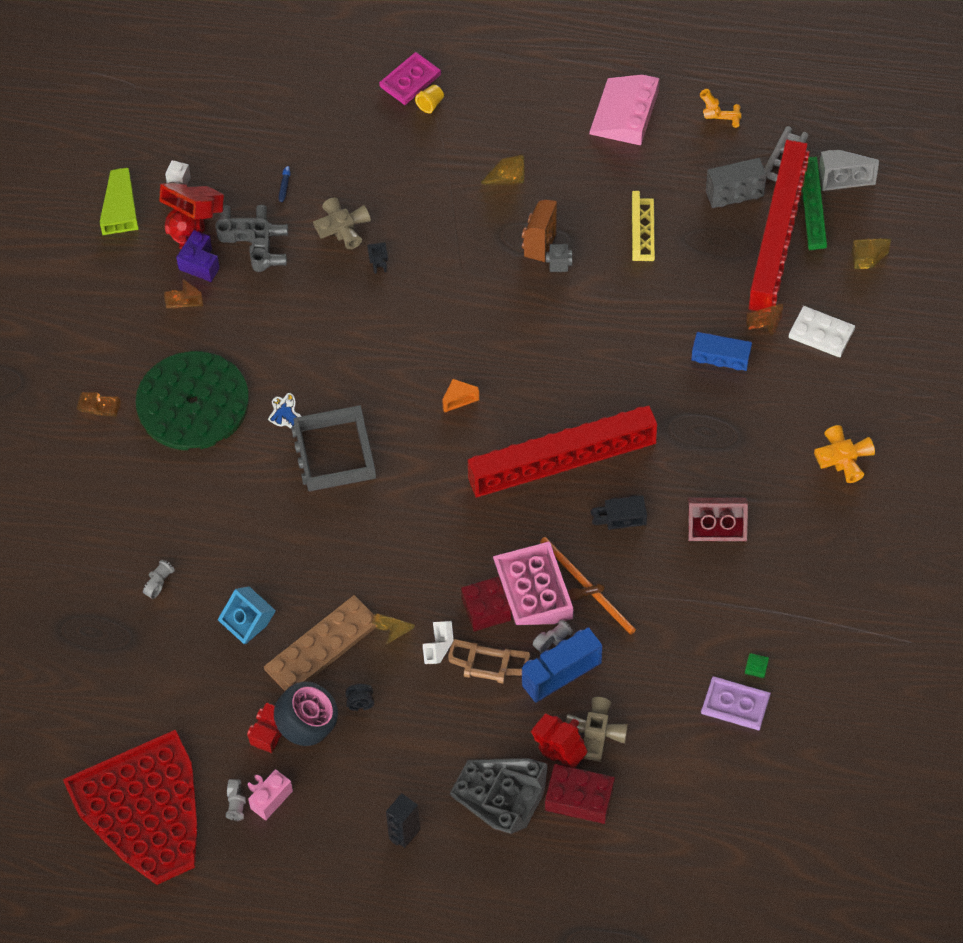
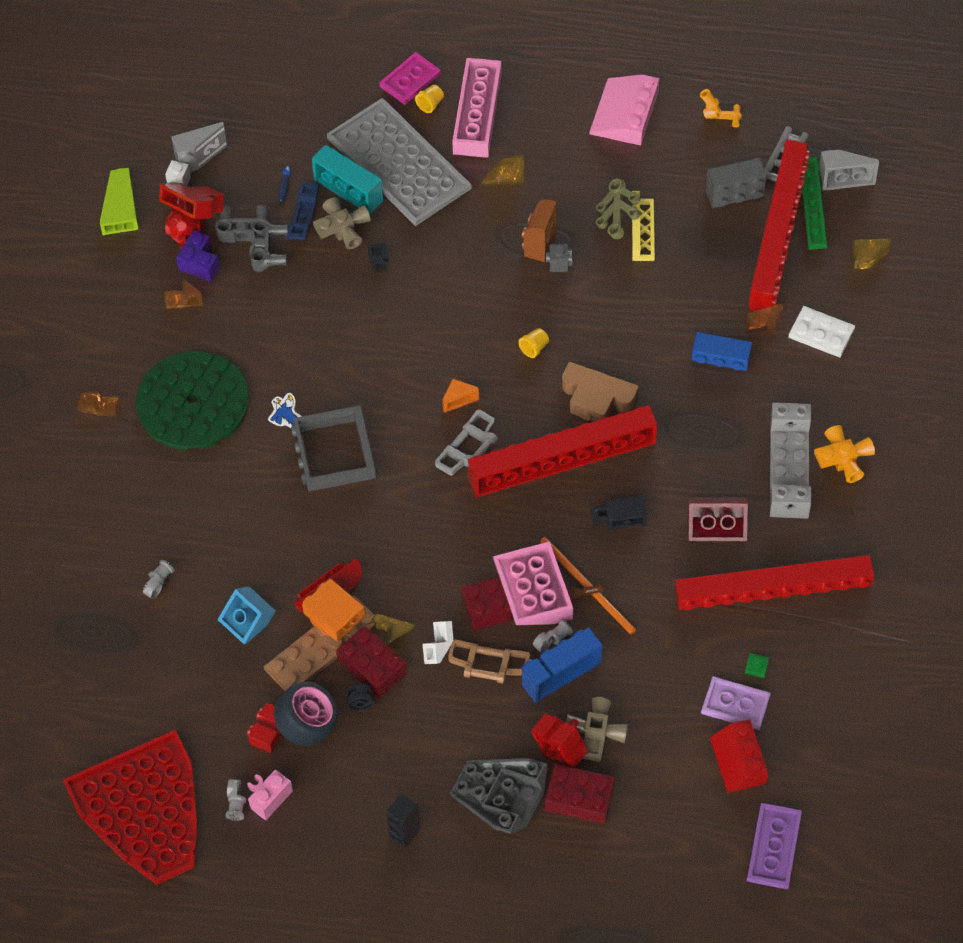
(199, 145): none -> light grey slope
(304, 211): none -> dark blue slope
(333, 610): none -> orange brick
(346, 576): none -> red brick
(347, 178): none -> teal brick
(371, 661): none -> dark red brick
(410, 169): none -> light grey plate
(477, 107): none -> bright pink brick
(485, 437): none -> light grey bar
(533, 342): none -> yellow piece
(596, 392): none -> medium nougat brick
(617, 188): none -> olive plant
(739, 756): none -> red slope
(774, 582): none -> red brick
(774, 846): none -> medium lavender plate
(789, 460): none -> light grey plate

